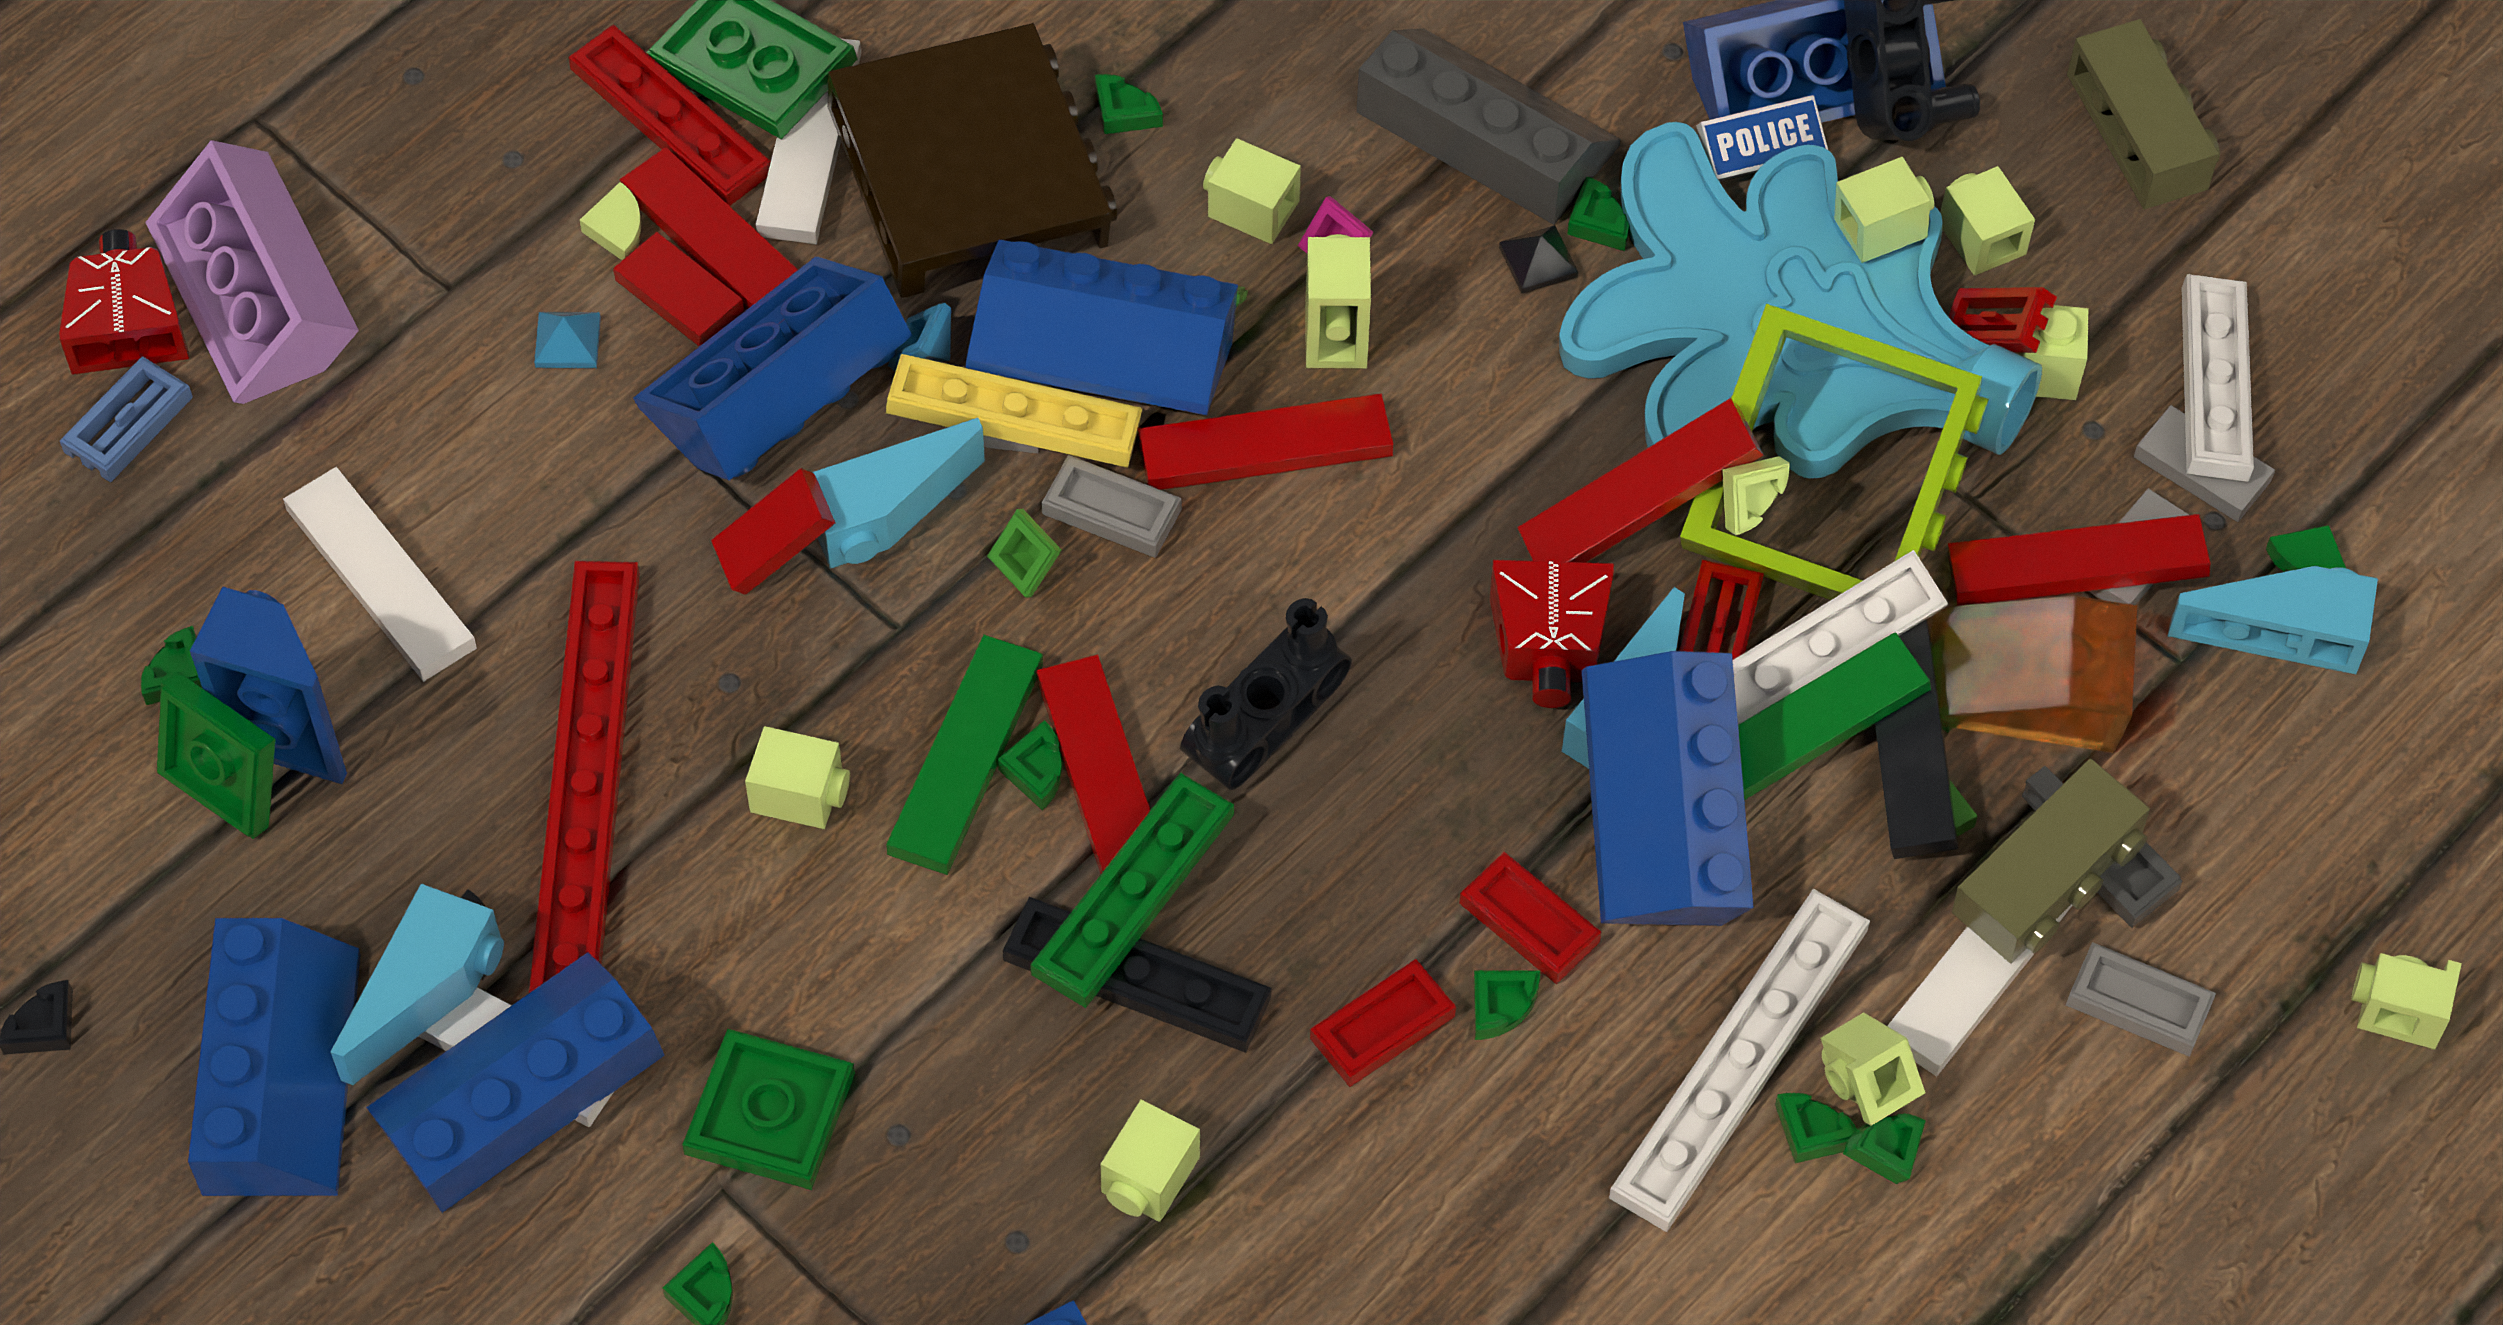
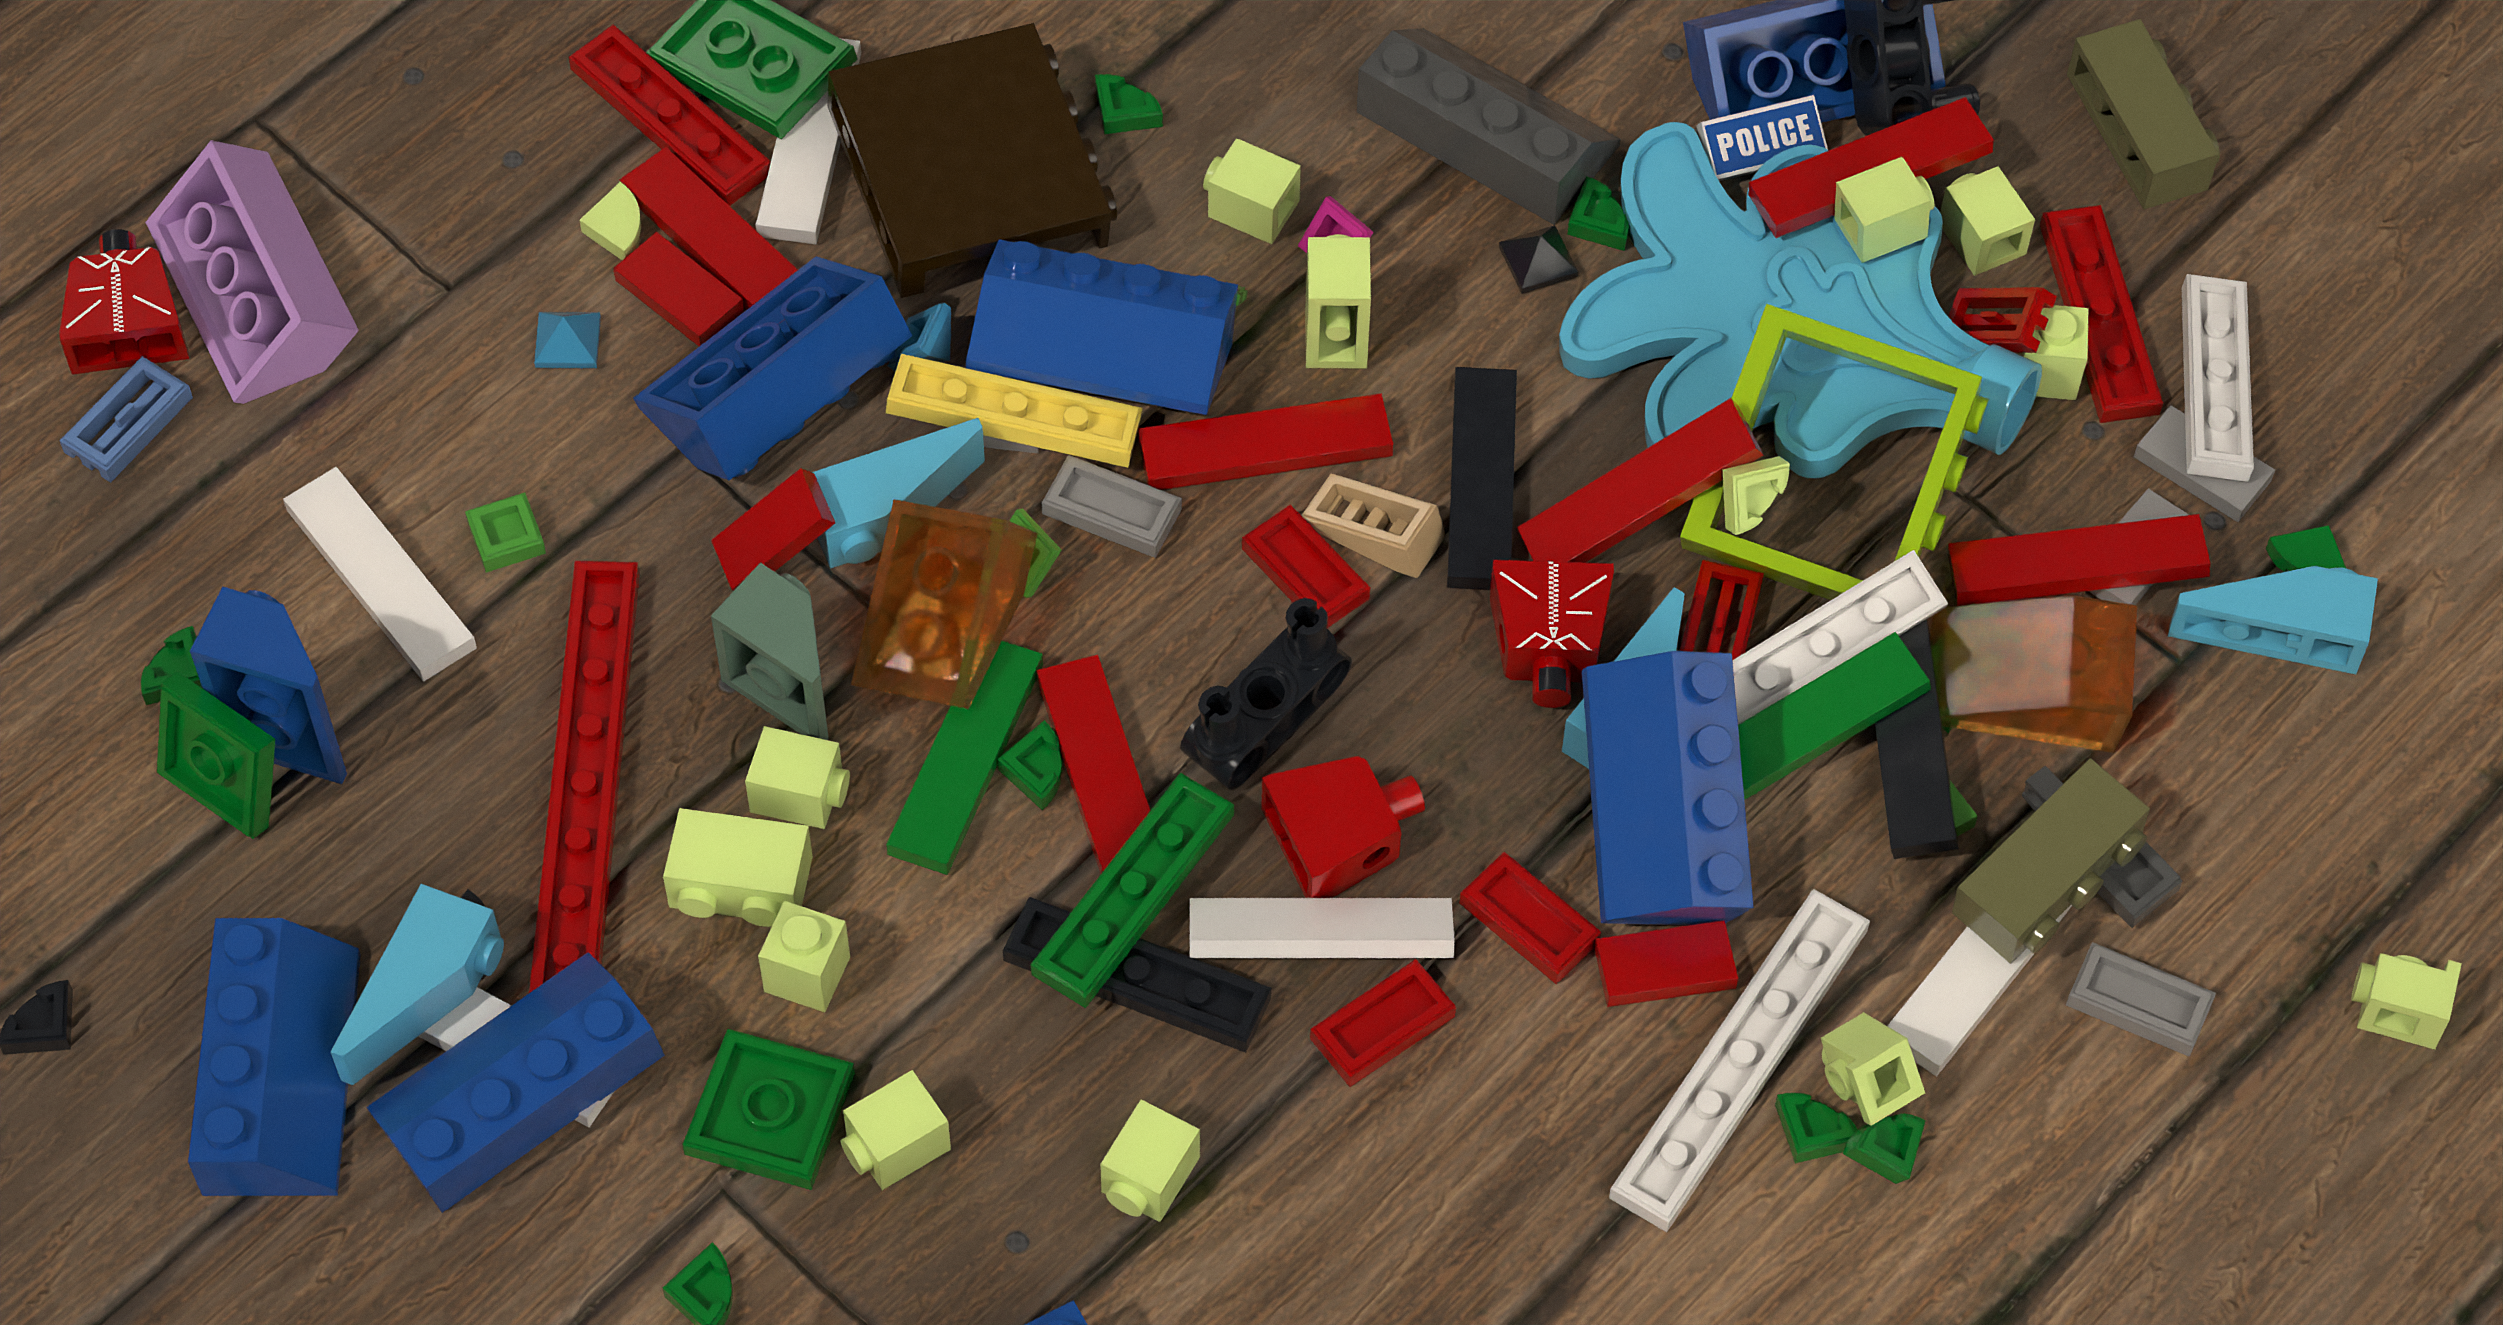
(505, 532): none -> bright green tile
(736, 866): none -> yellowish green brick
(771, 649): none -> sand green slope
(804, 956): none -> yellowish green brick
(895, 1131): none -> yellowish green brick
(941, 602): none -> clear orange slope
(1305, 564): none -> red tile
(1321, 928): none -> white tile
(1337, 822): none -> red torso
(1407, 544): none -> tan slope
(1481, 475): none -> black tile
(1502, 1000): green tile -> none
(1666, 963): none -> red tile
(1926, 142): none -> red tile
(2092, 279): none -> red tile

